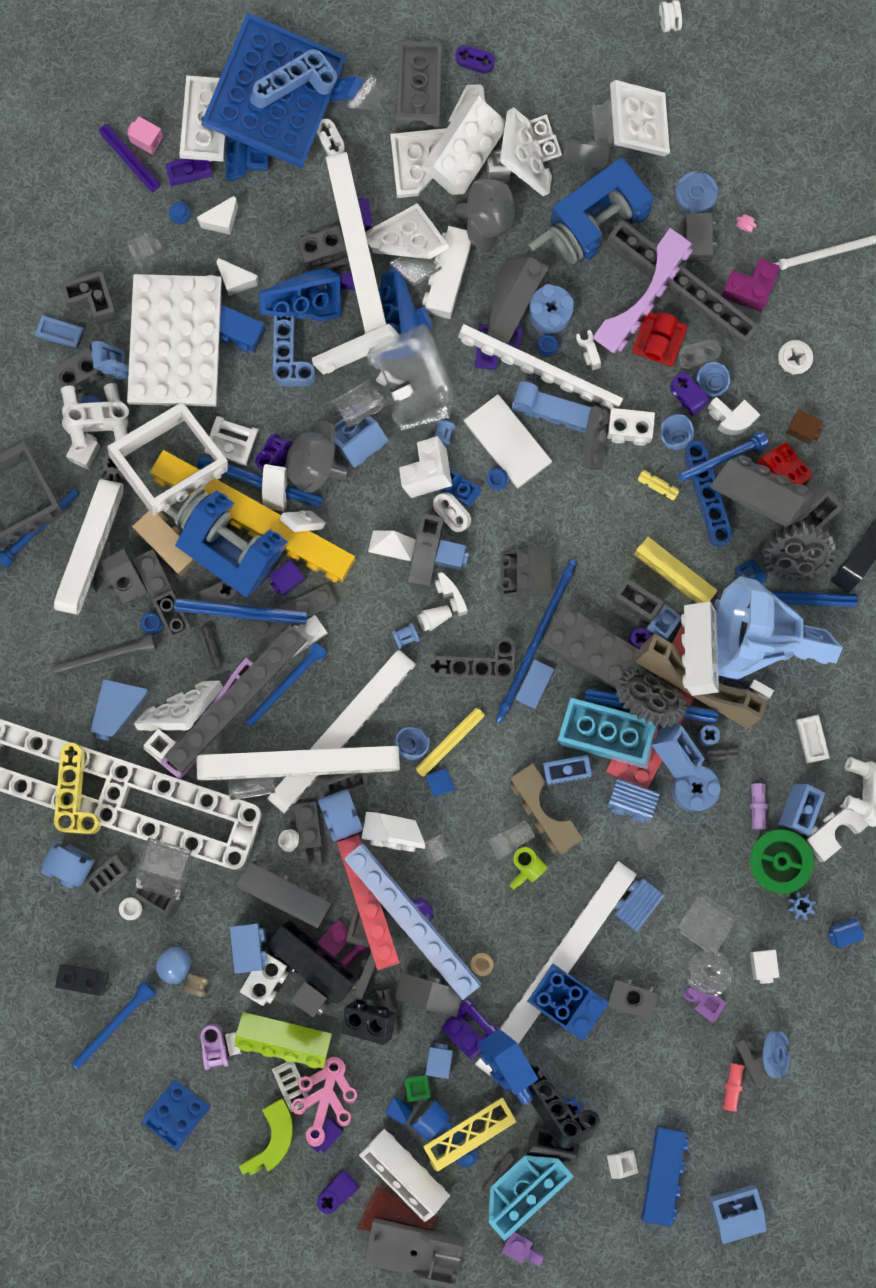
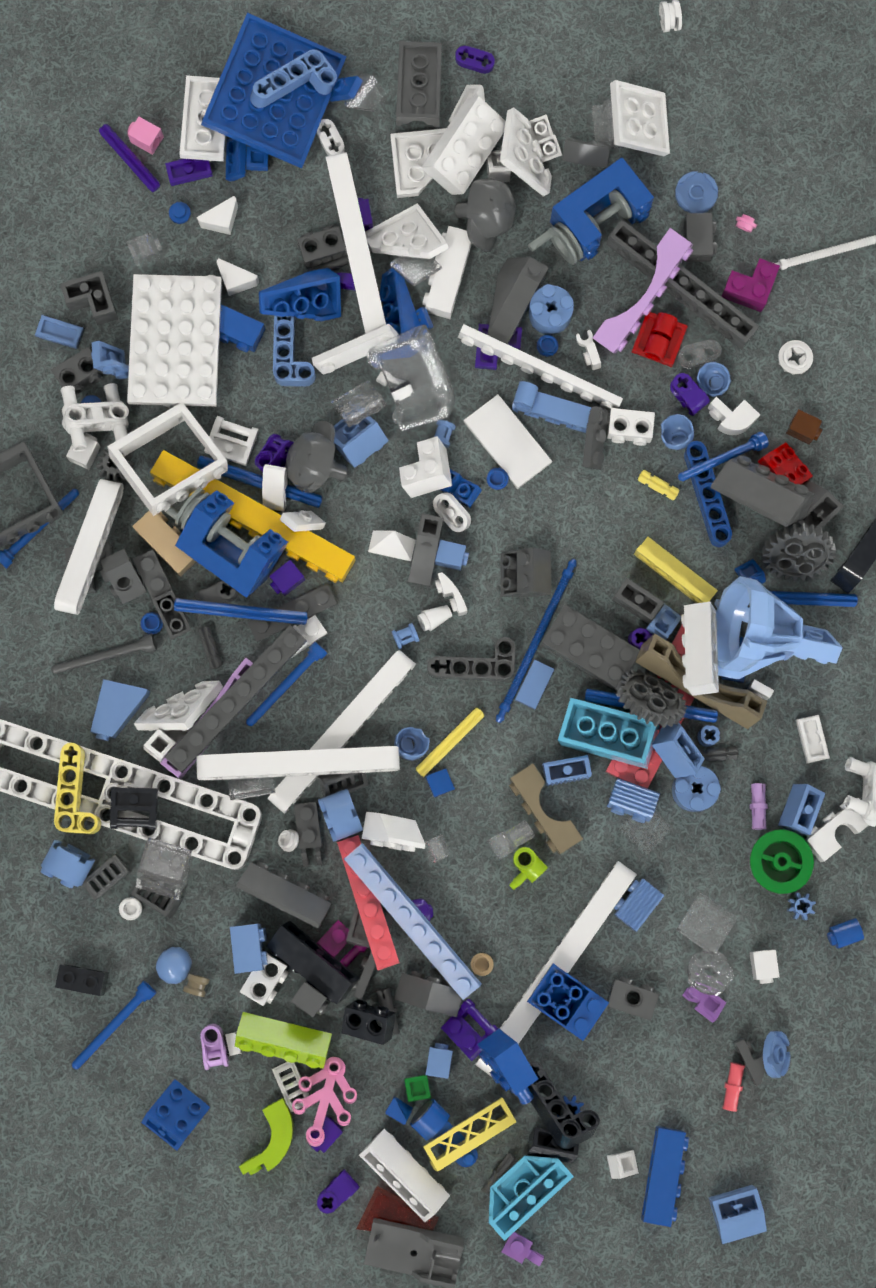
(134, 800): none -> black plate

